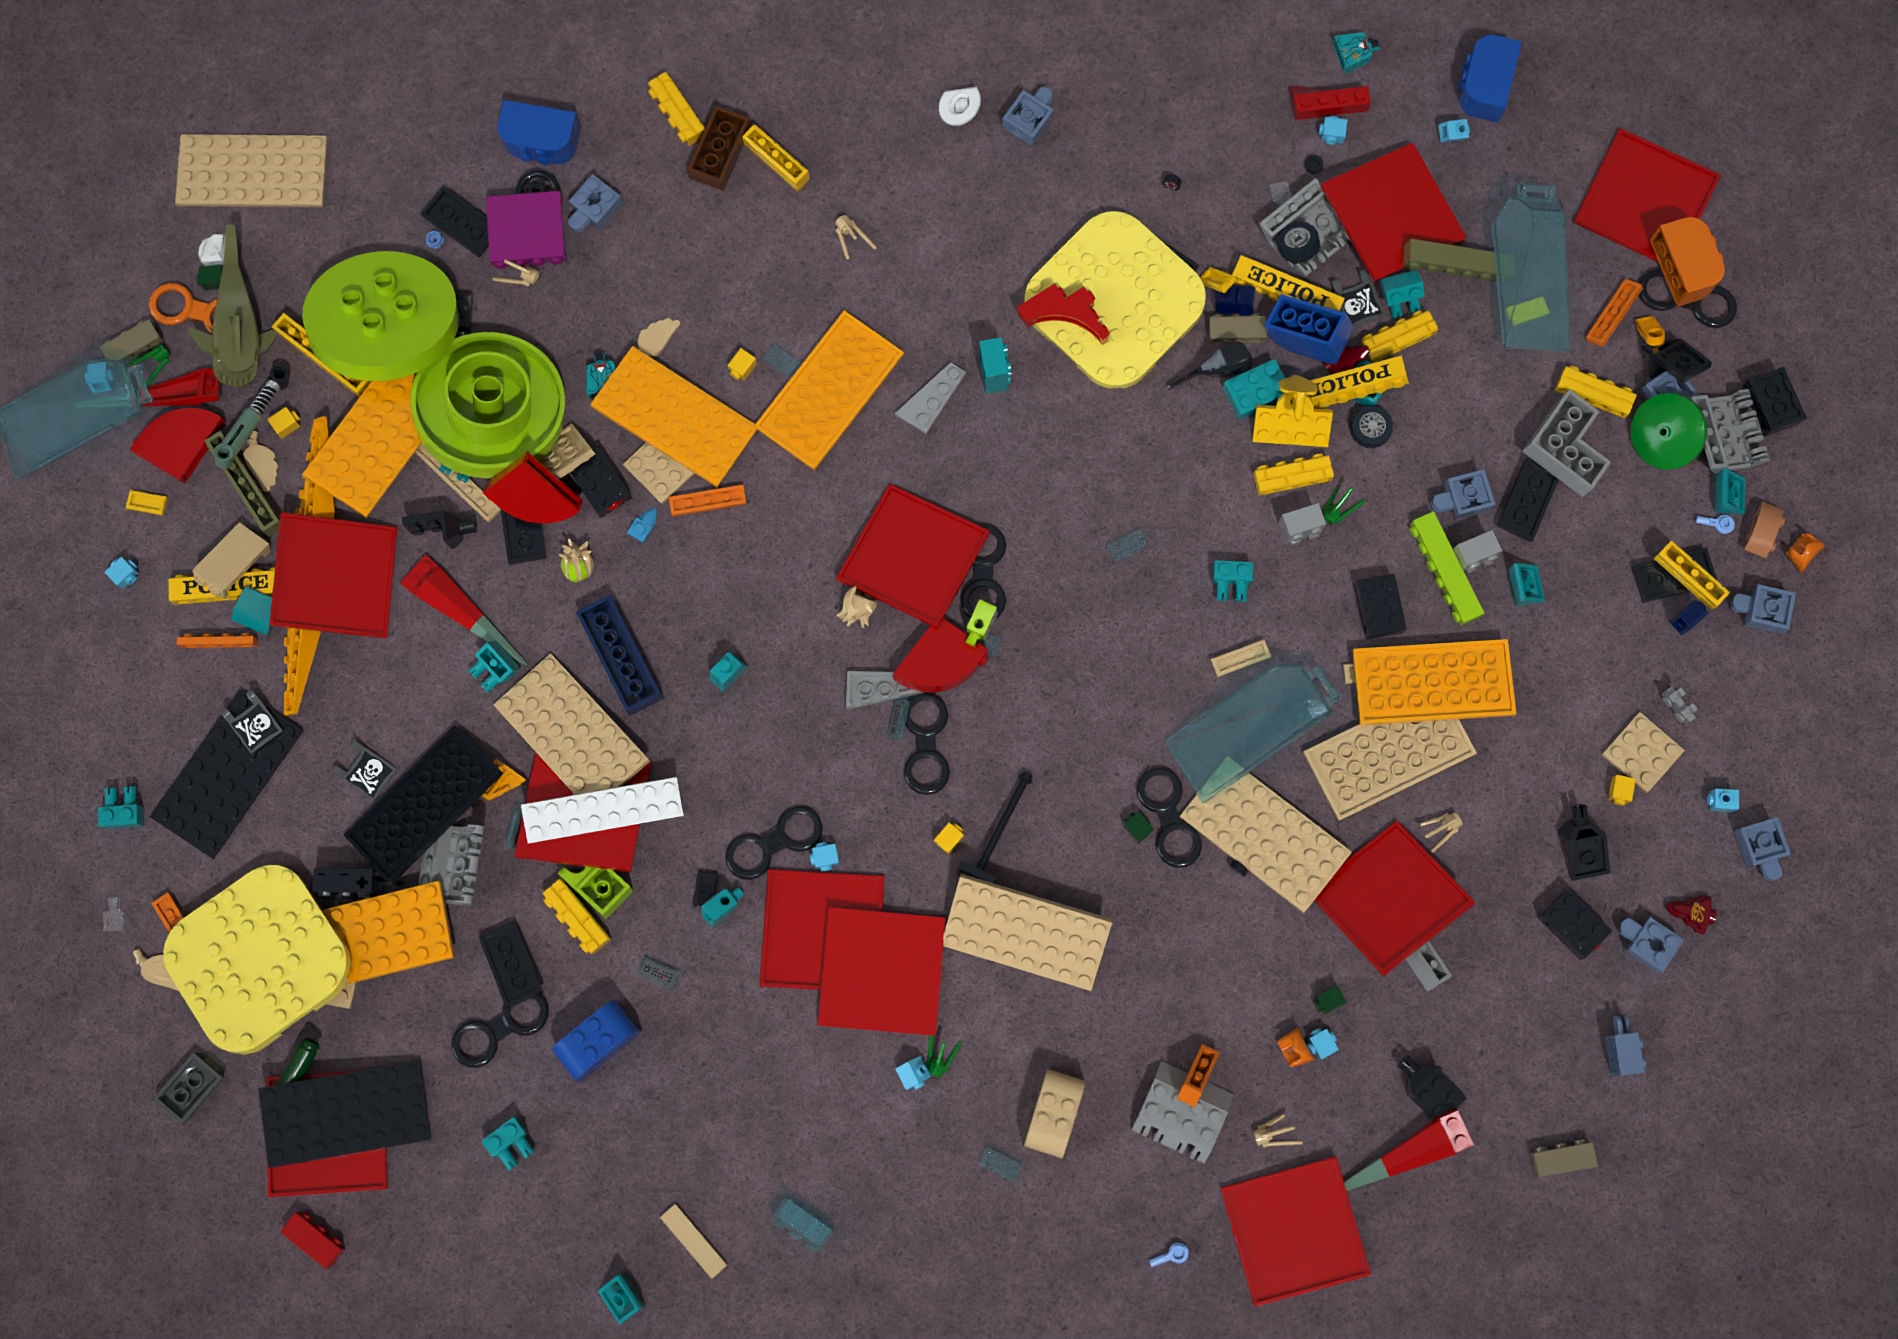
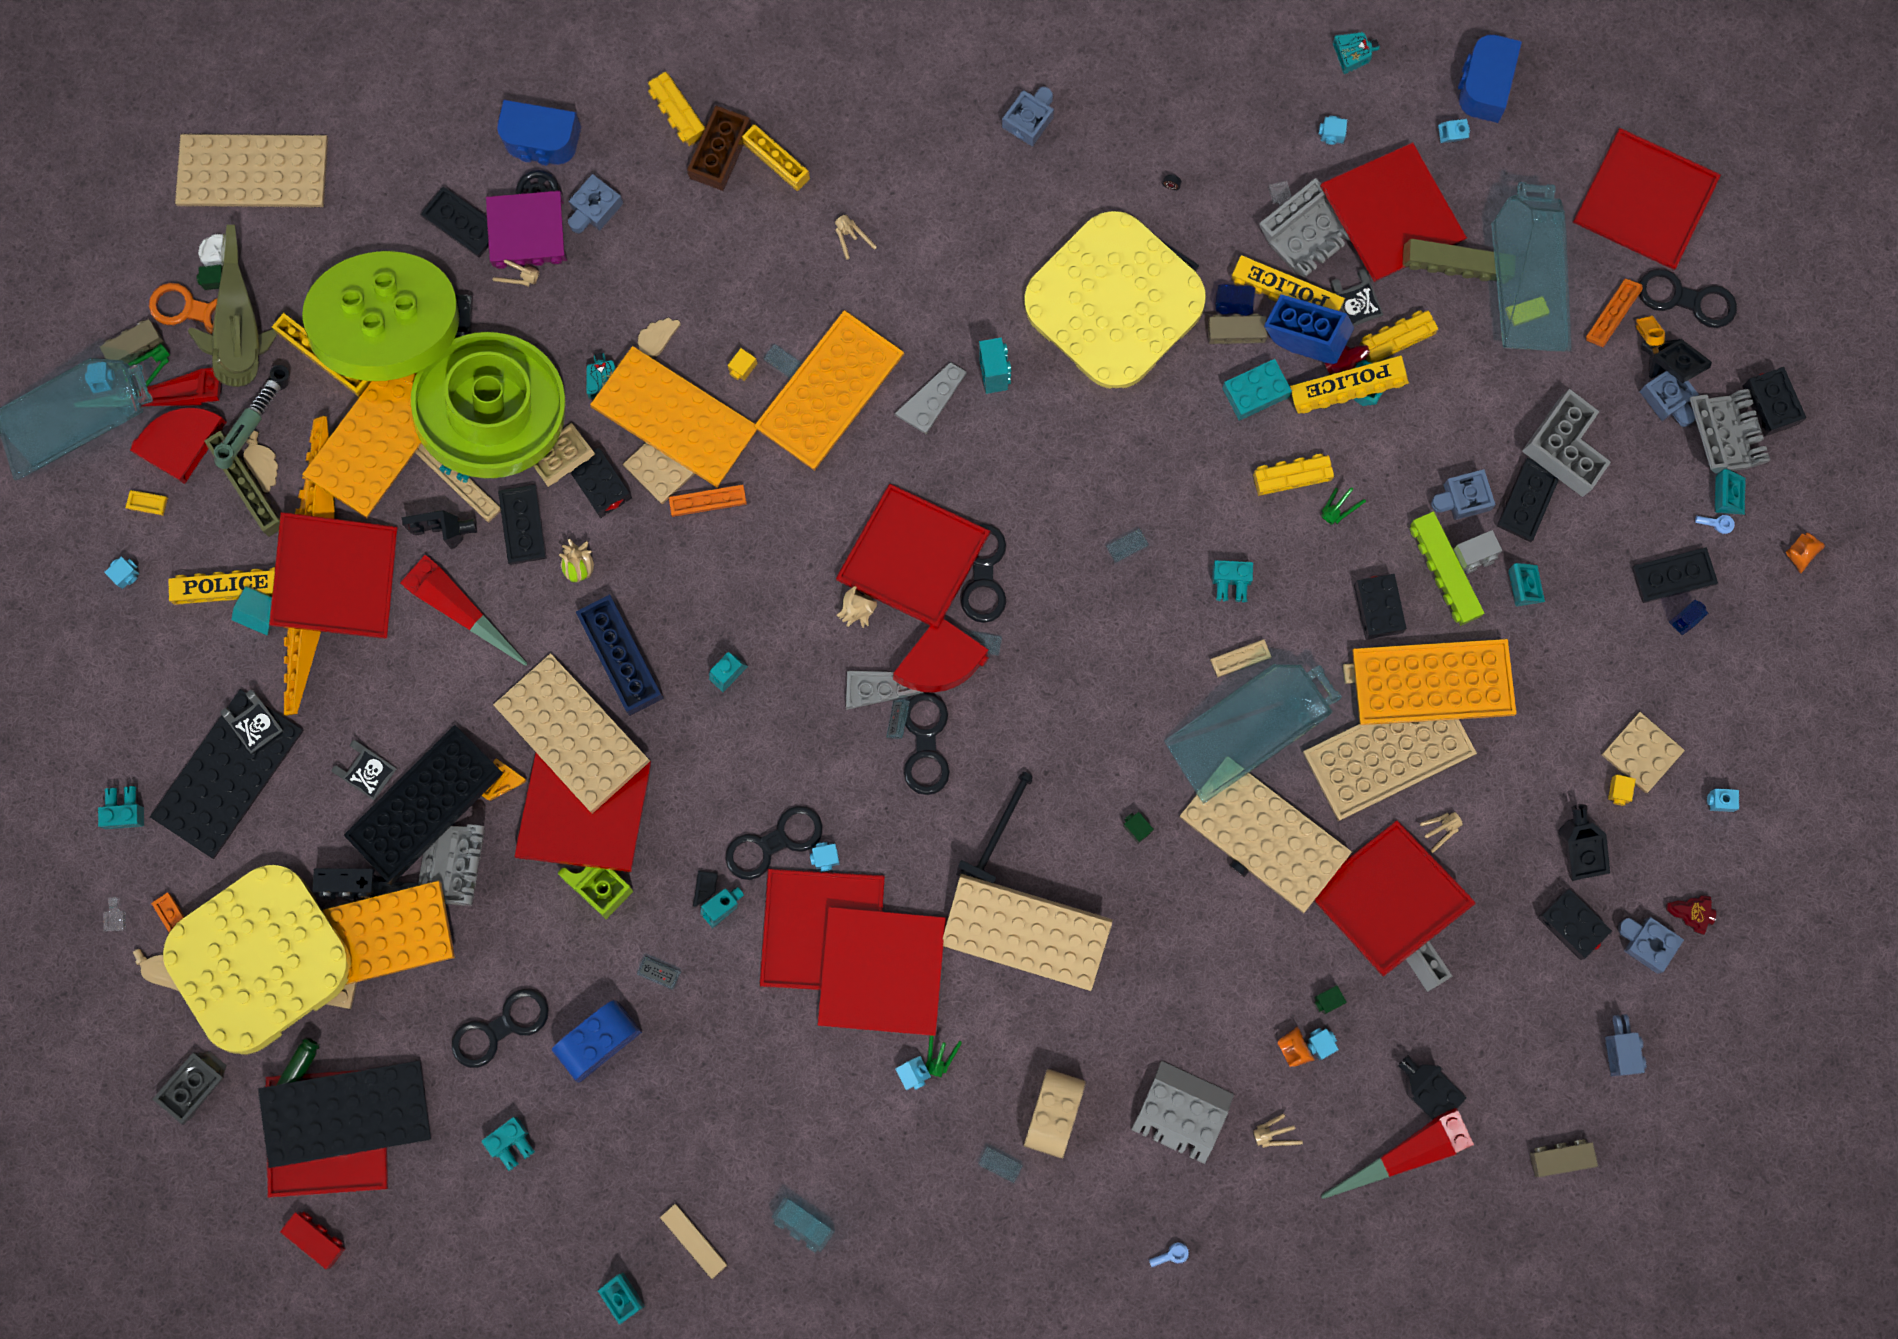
(210, 641): orange plate -> none
(230, 560): tan panel -> none
(284, 422): yellow brick -> none
(434, 235): medium blue plate -> none
(497, 662): teal brick -> none
(511, 964): black plate -> none
(514, 829): clear light blue tile -> none
(532, 492): red brick -> none
(576, 916): yellow brick -> none
(602, 810): white plate -> none
(643, 525): dark azure plate -> none
(949, 837): yellow brick -> none
(959, 105): white hat -> none
(983, 615): lime torso -> none
(1075, 309): red arch -> none
(1169, 817): black bar -> none
(1198, 1075): orange brick -> none
(1217, 279): yellow tile -> none
(1223, 363): black animal -> none
(1293, 421): yellow plate -> none
(1295, 1231): red tile -> none
(1298, 242): black wheel -> none
(1302, 524): light grey brick -> none
(1313, 164): black tile -> none
(1323, 102): red wedge -> none
(1371, 426): black wheel -> none
(1401, 289): teal brick -> none
(1596, 392): yellow brick -> none
(1682, 712): light grey plate -> none
(1684, 427): green dish -> none
(1688, 259): orange brick -> none
(1691, 575): yellow brick -> none
(1763, 846): sand blue brick -> none
(1764, 530): nougat brick -> none
(1765, 608): sand blue brick -> none

